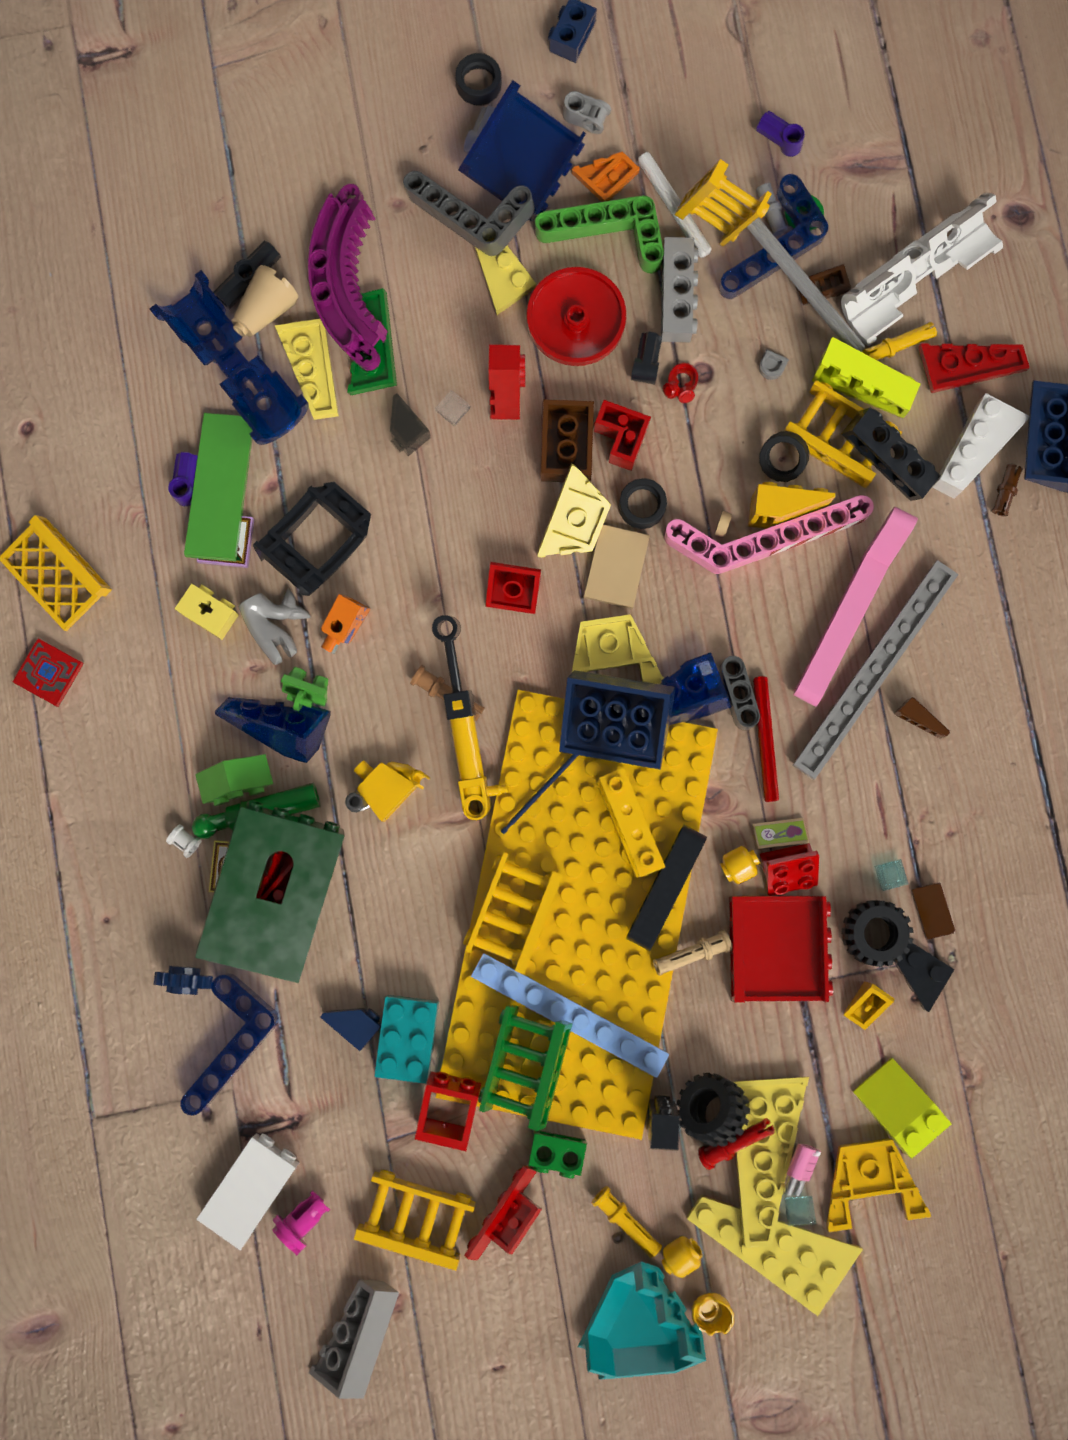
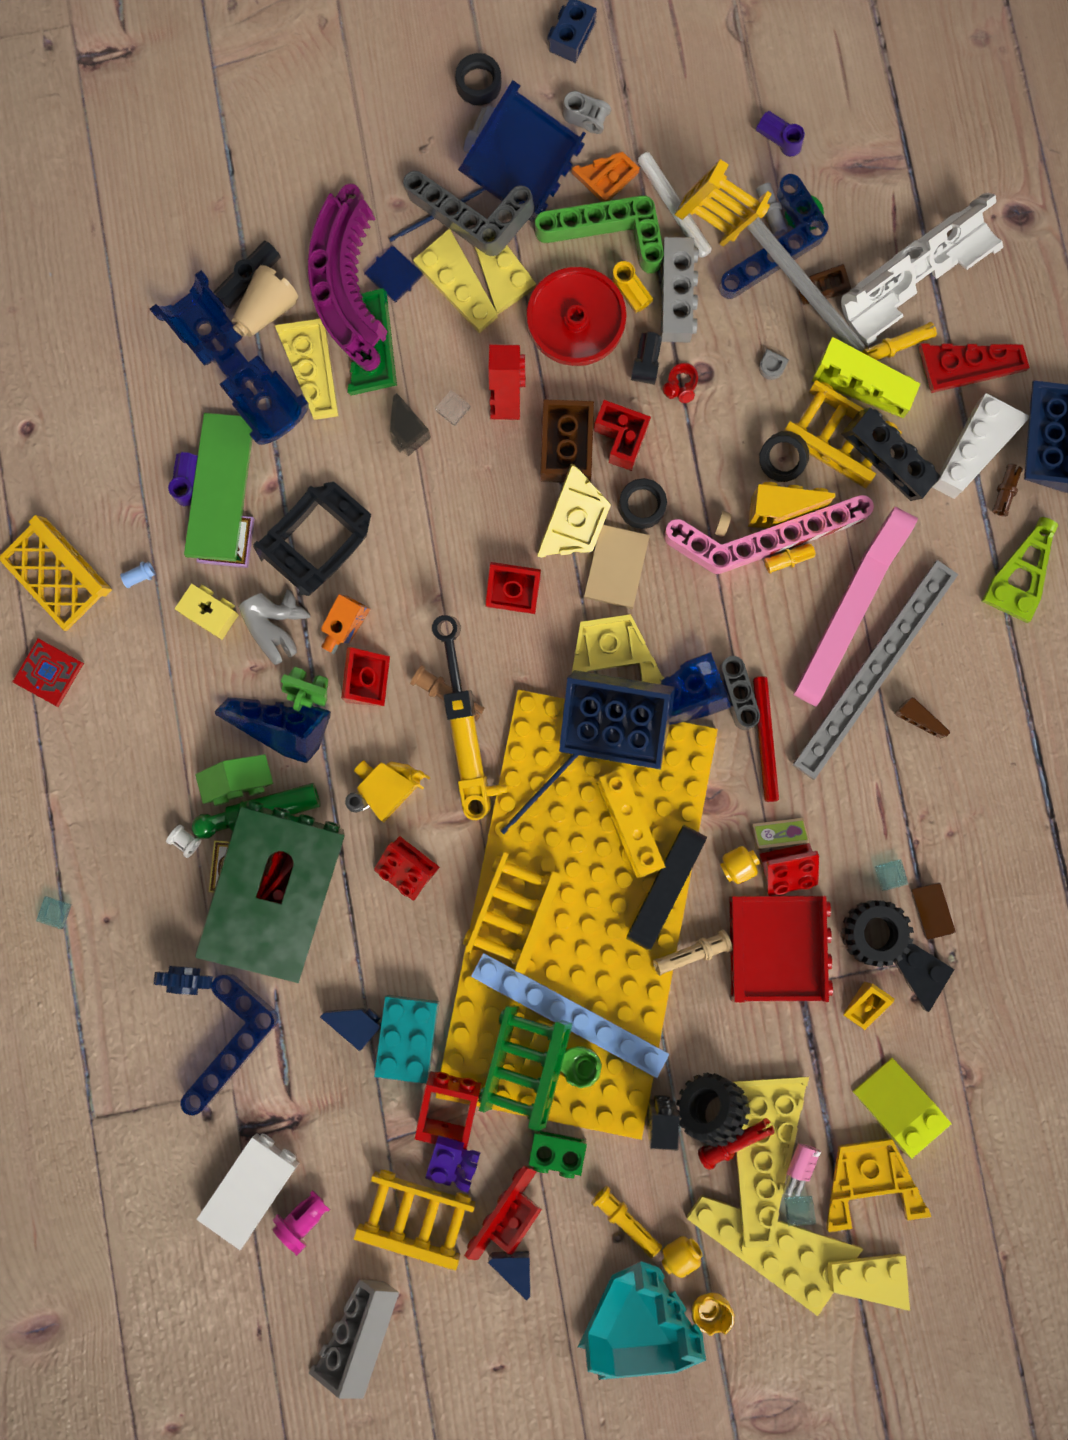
(53, 912): none -> clear light blue tile
(138, 574): none -> light blue pin
(365, 677): none -> red slope
(394, 273): none -> clear blue piece
(405, 868): none -> red bracket
(429, 218): none -> dark blue piece
(444, 1163): none -> dark purple plate
(453, 276): none -> light yellow wing
(513, 1269): none -> dark blue slope
(581, 1066): none -> bright green hair
(631, 288): none -> yellow piece
(789, 558): none -> yellow axle
(872, 1279): none -> light yellow wing
(1014, 600): none -> lime plate

